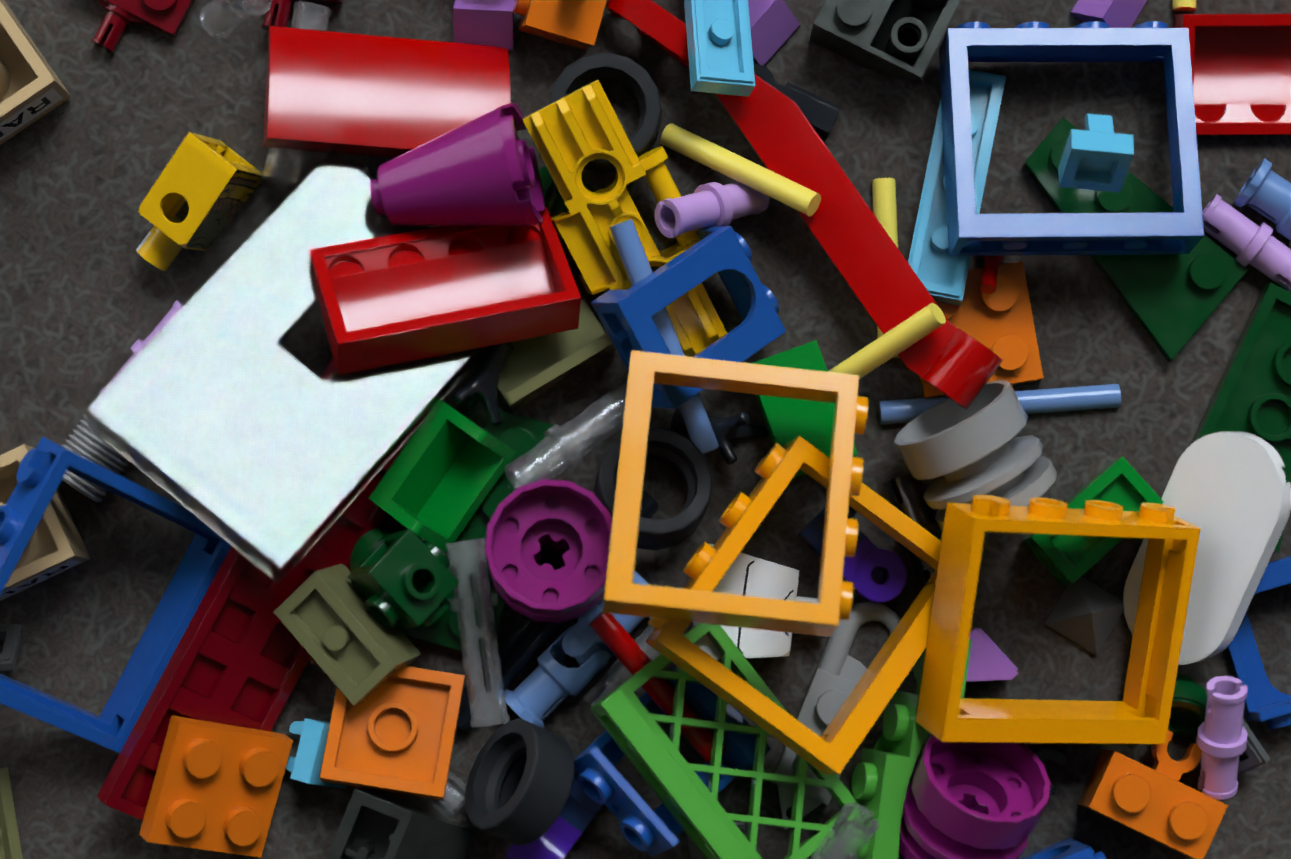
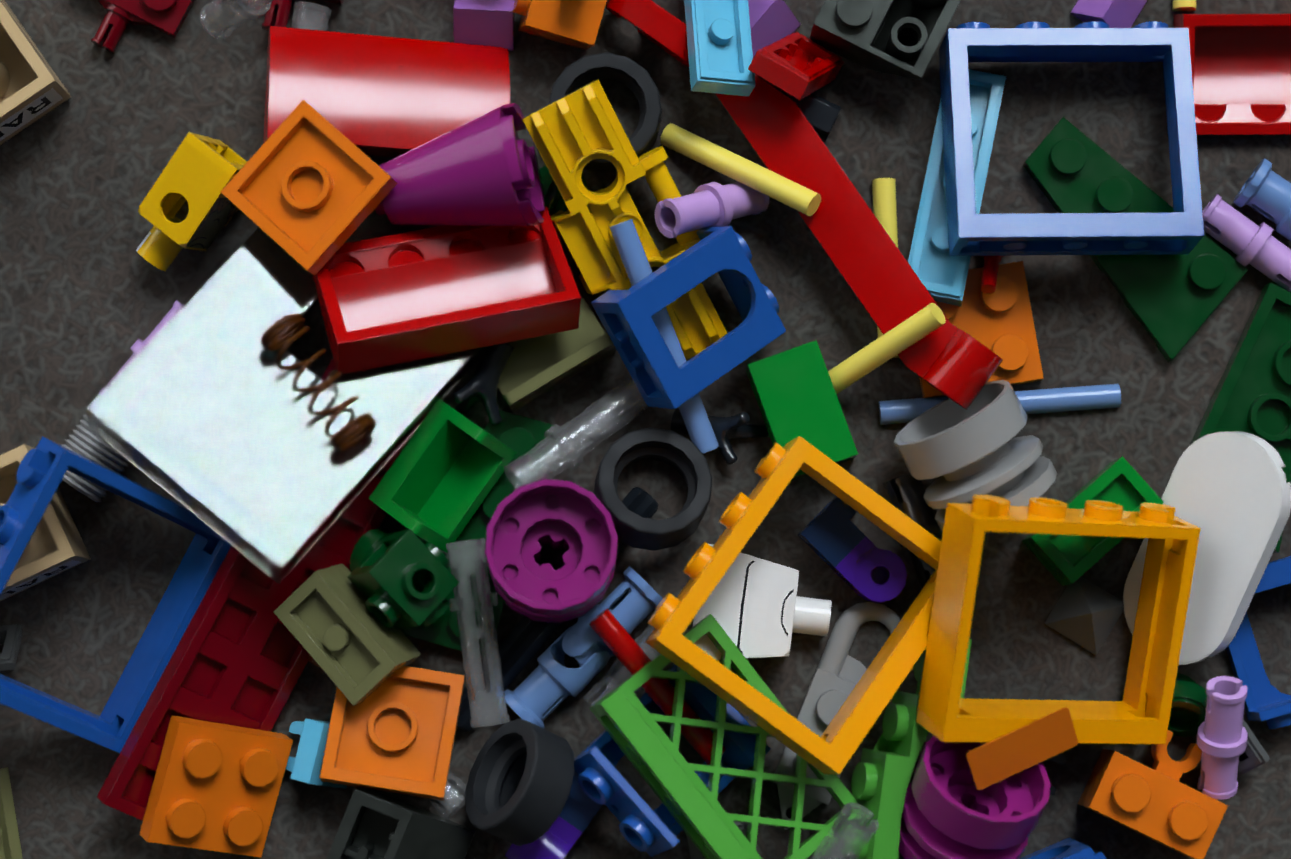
(272, 341): none -> reddish brown piece
(308, 187): none -> orange plate
(796, 65): none -> red plate
(844, 479): light orange window -> none
(987, 660): medium lavender slope -> none
(1022, 748): none -> orange sticker
(1096, 156): medium azure tile -> none

